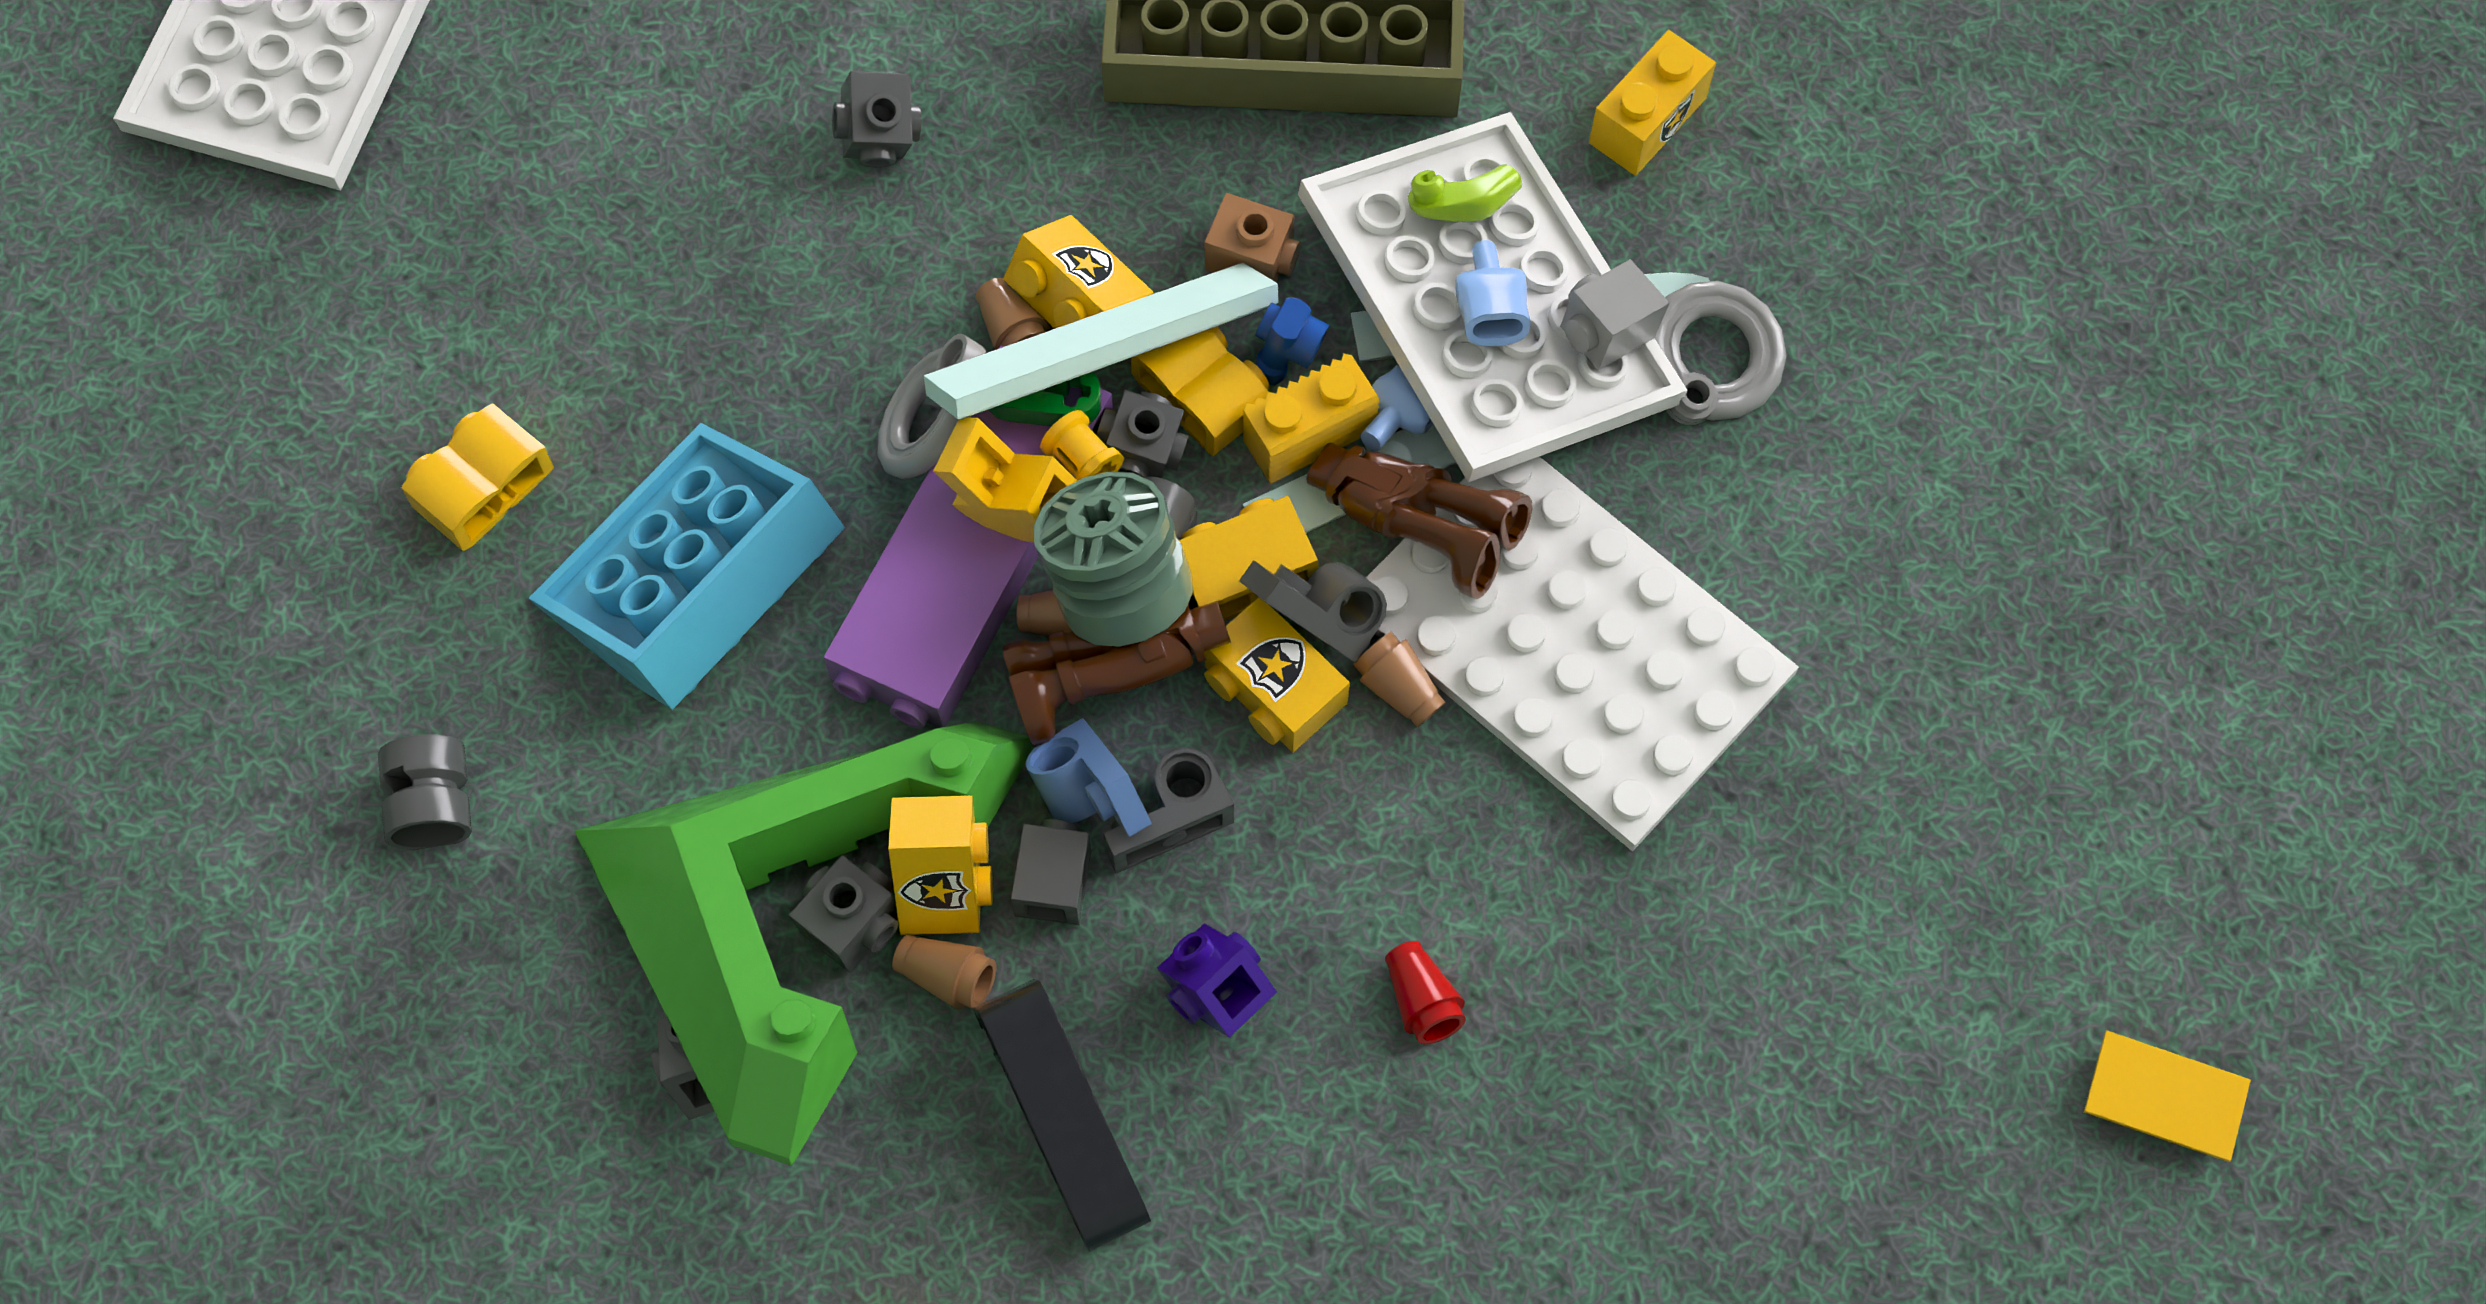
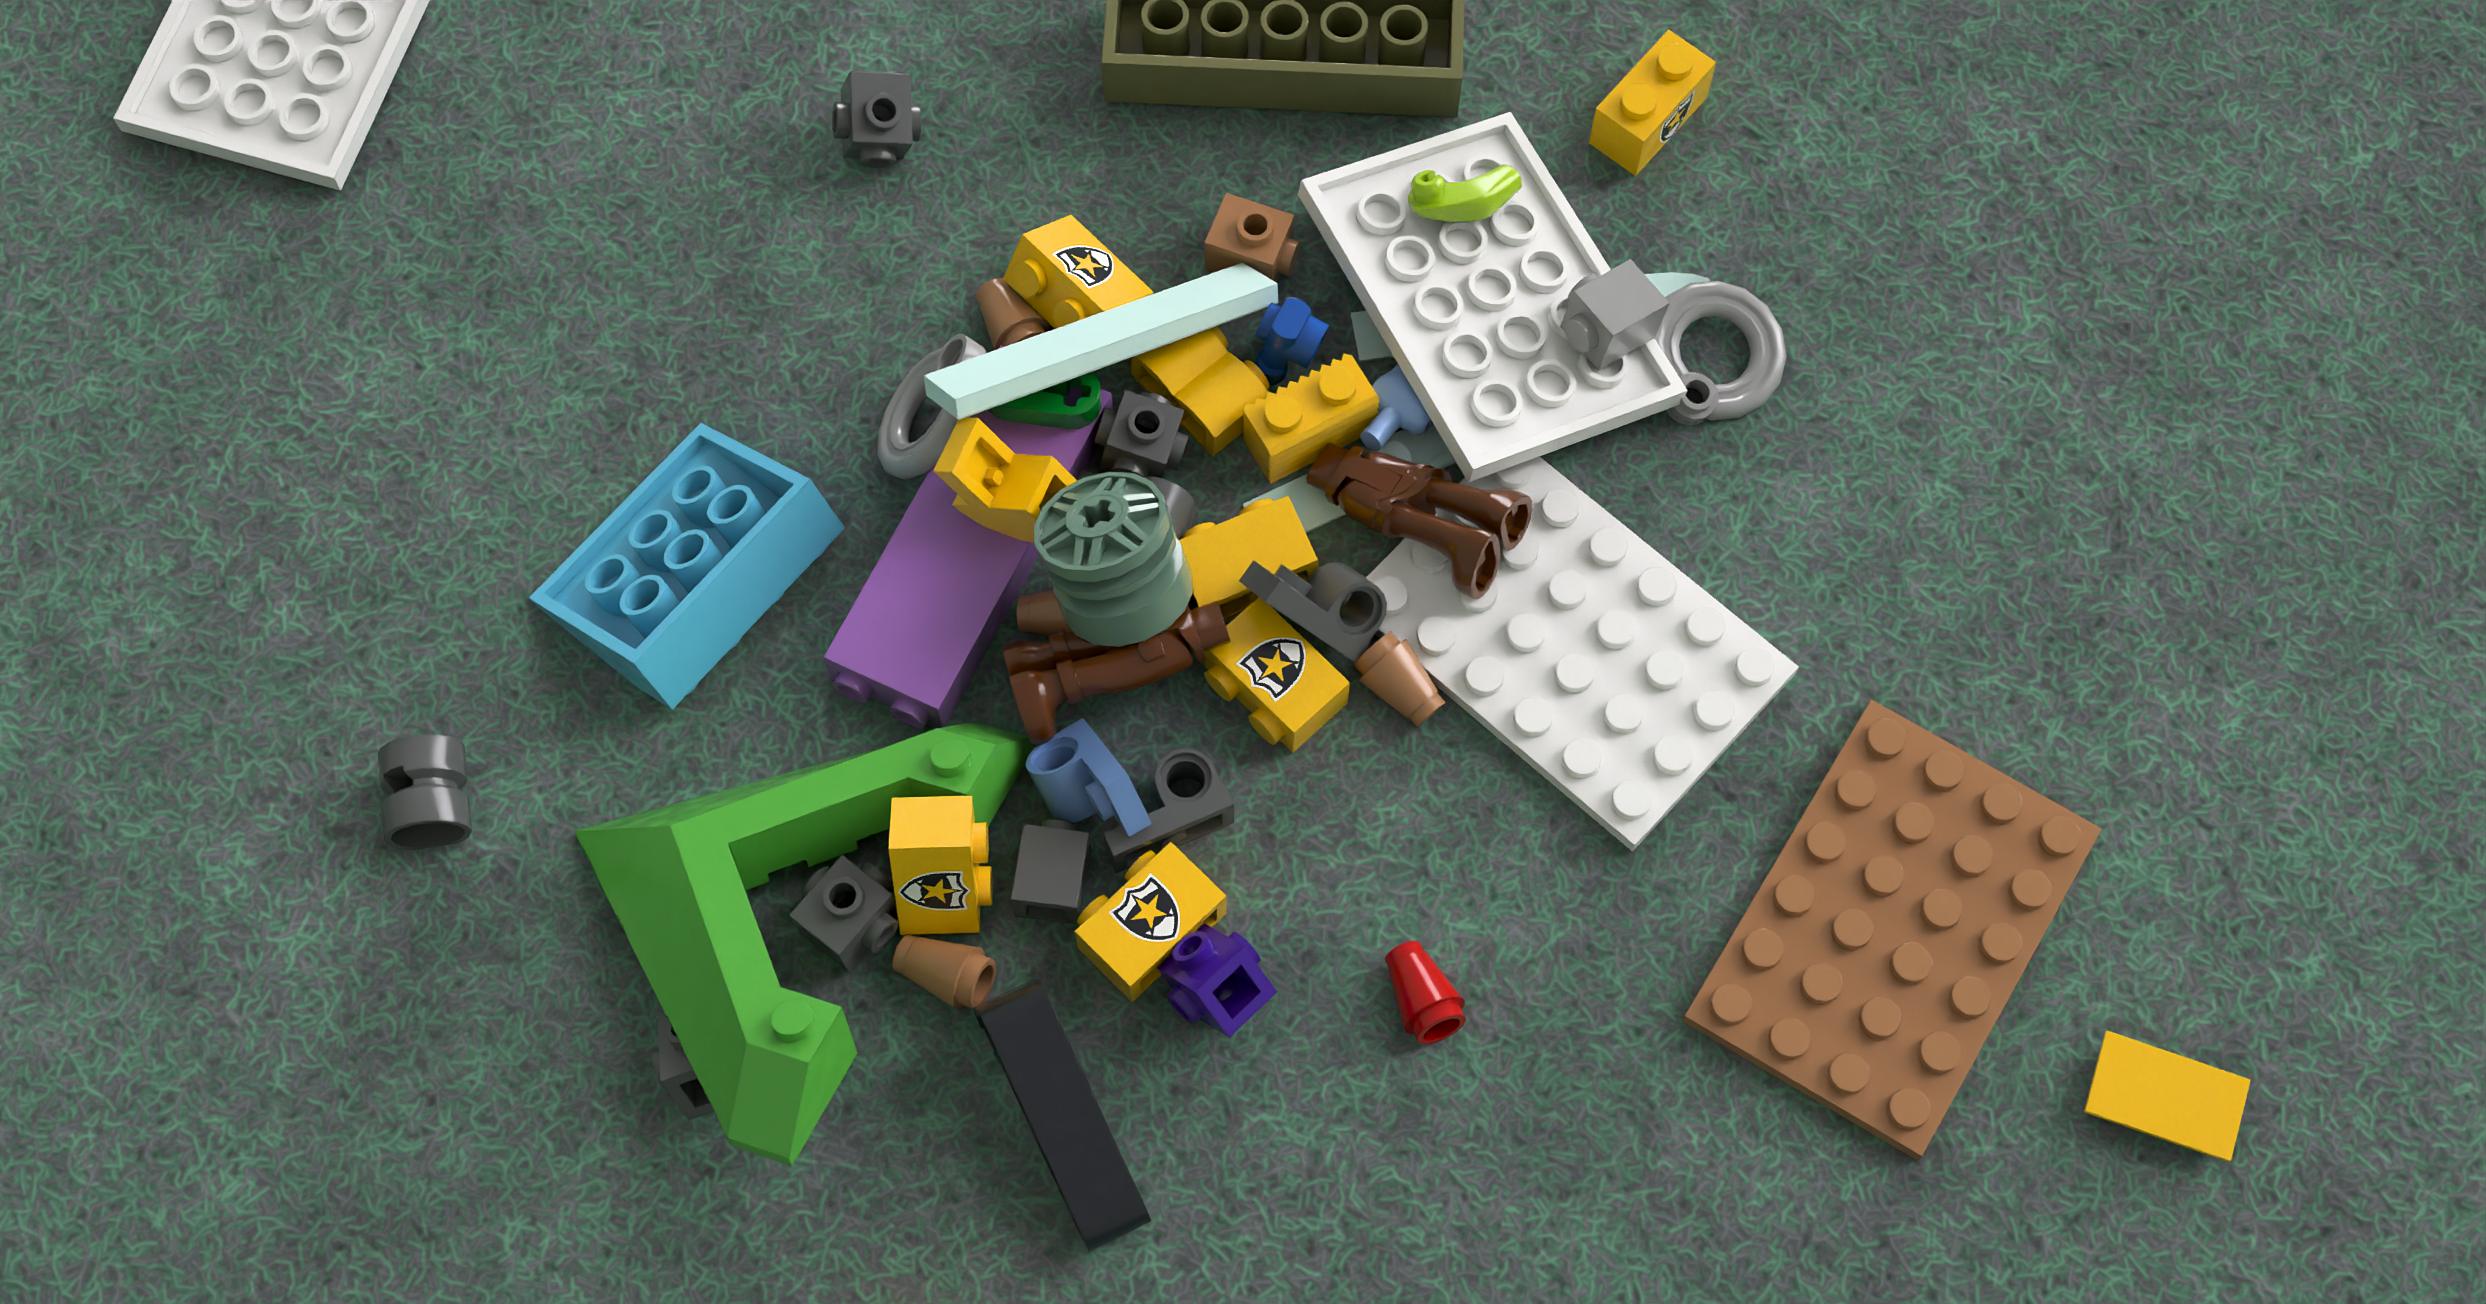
(476, 476): yellow brick -> none
(1079, 447): yellow bush -> none
(1147, 918): none -> yellow brick
(1492, 299): light blue piece -> none
(1893, 928): none -> medium nougat plate

